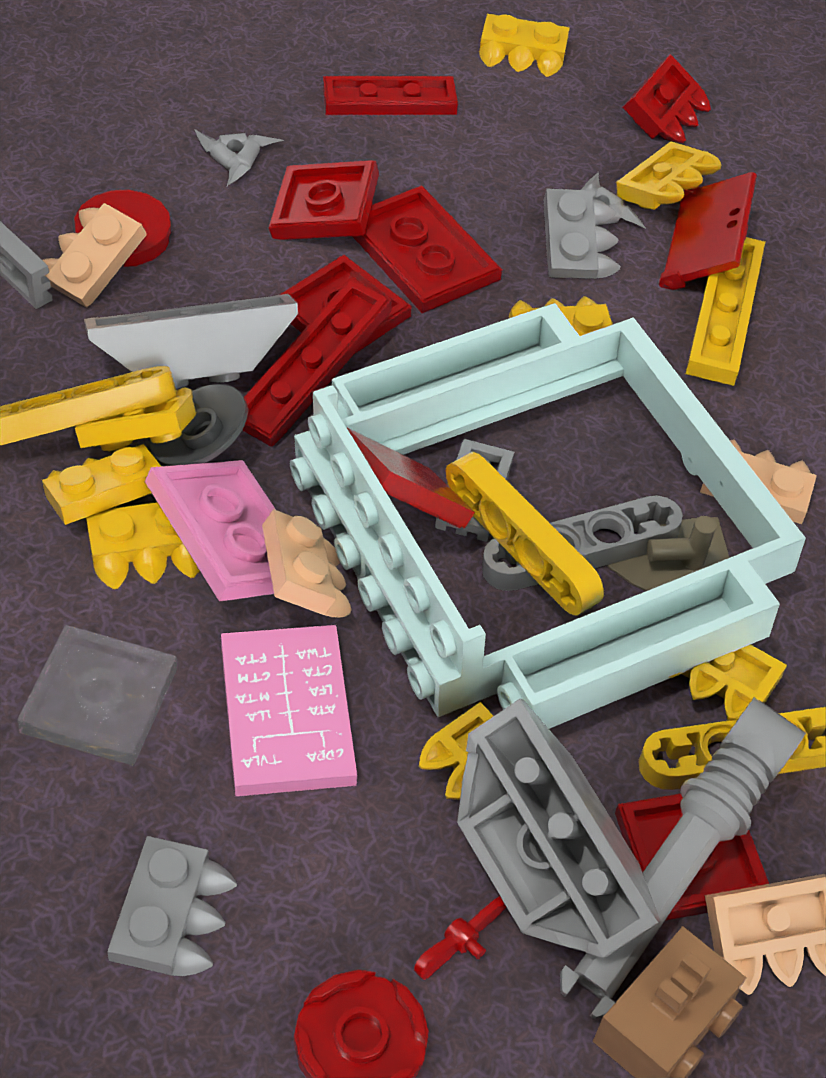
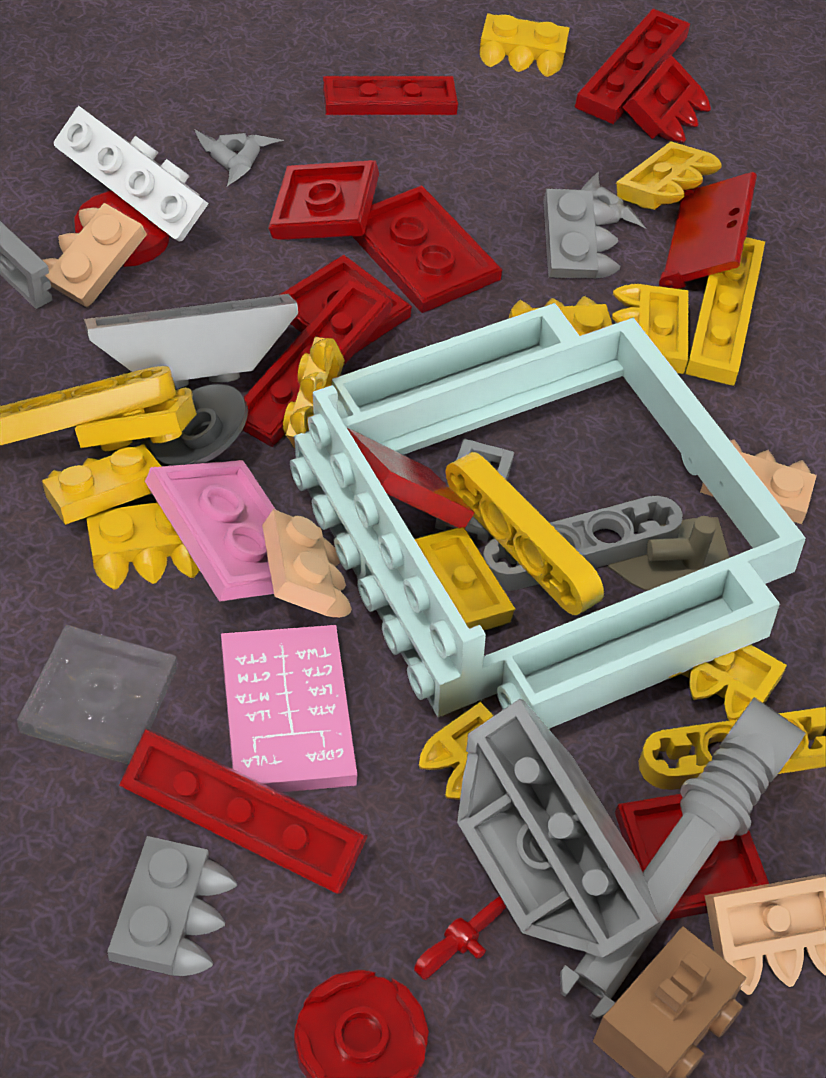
(132, 173): none -> white bracket
(244, 811): none -> red tile
(314, 373): none -> yellow plate
(467, 578): none -> yellow plate
(631, 65): none -> red plate
(662, 316): none -> yellow plate

